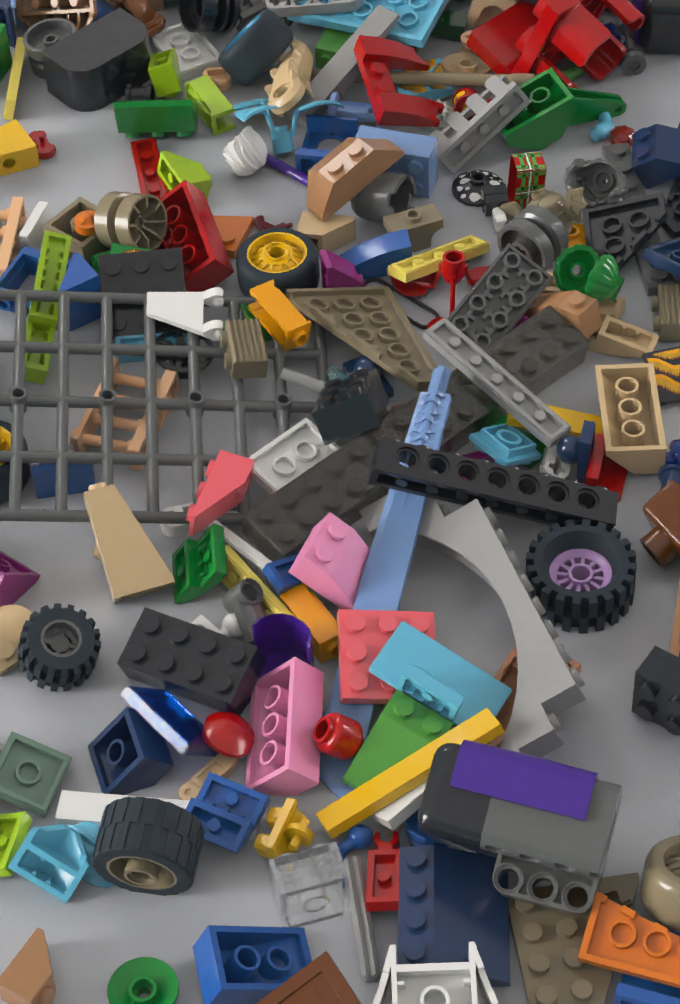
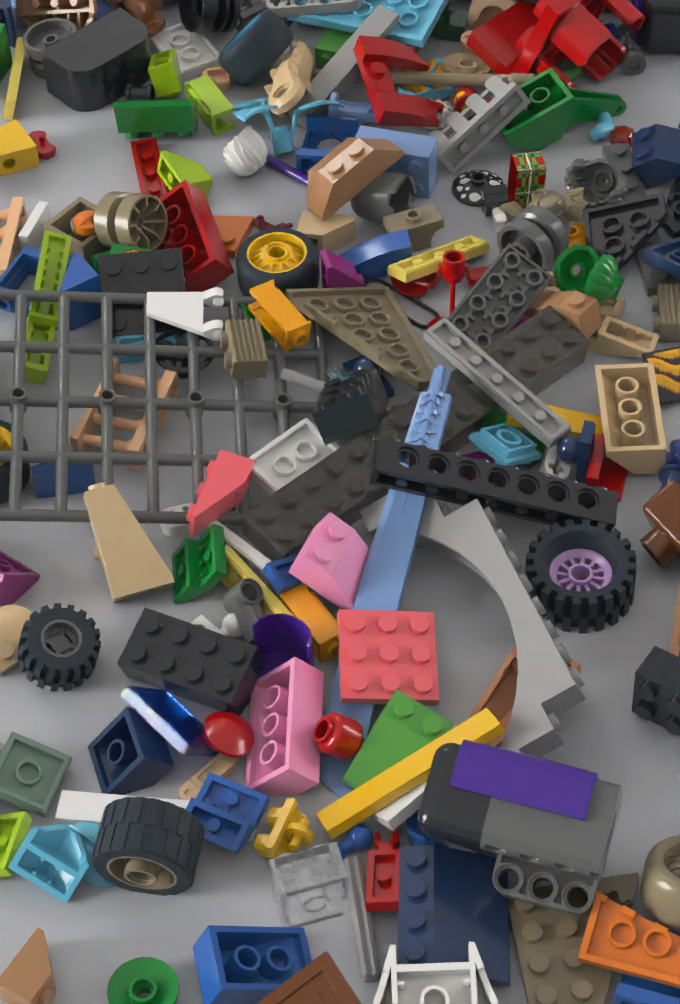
(437, 676): medium azure bracket -> none

